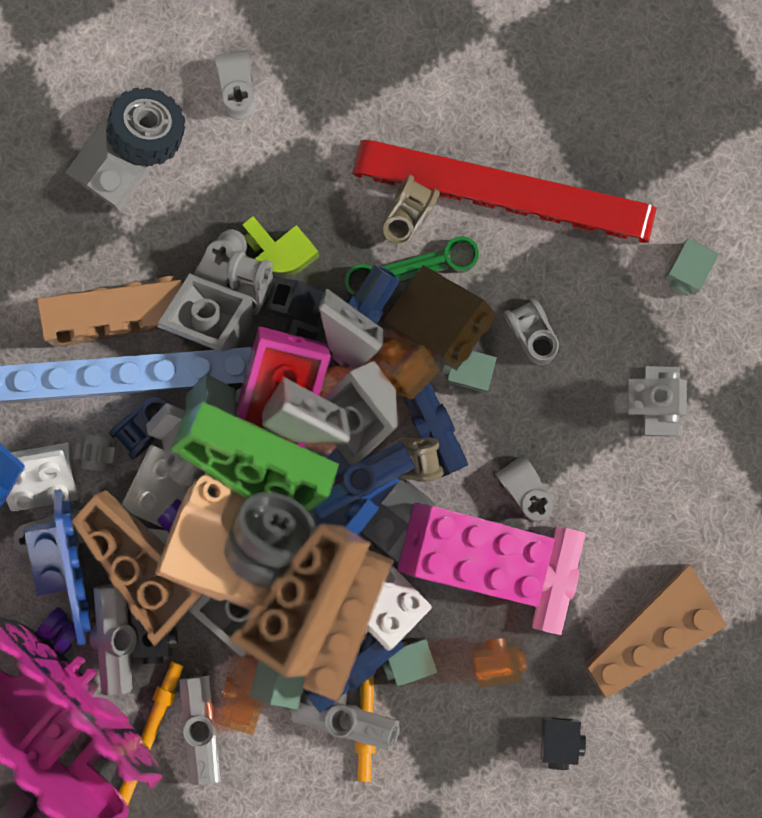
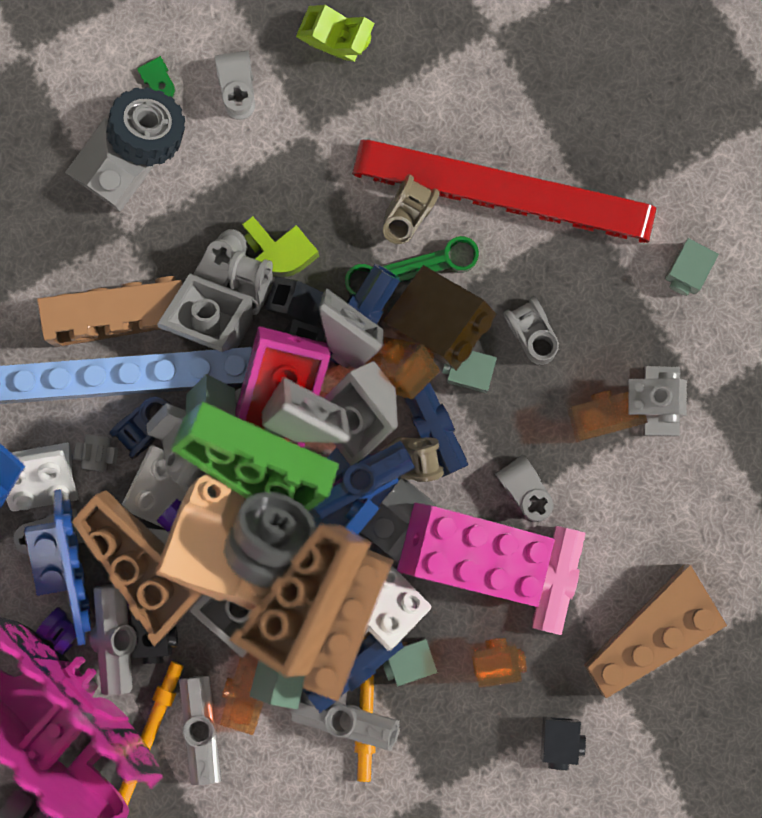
(156, 73): none -> green piece
(335, 33): none -> lime brick
(603, 416): none -> clear orange brick

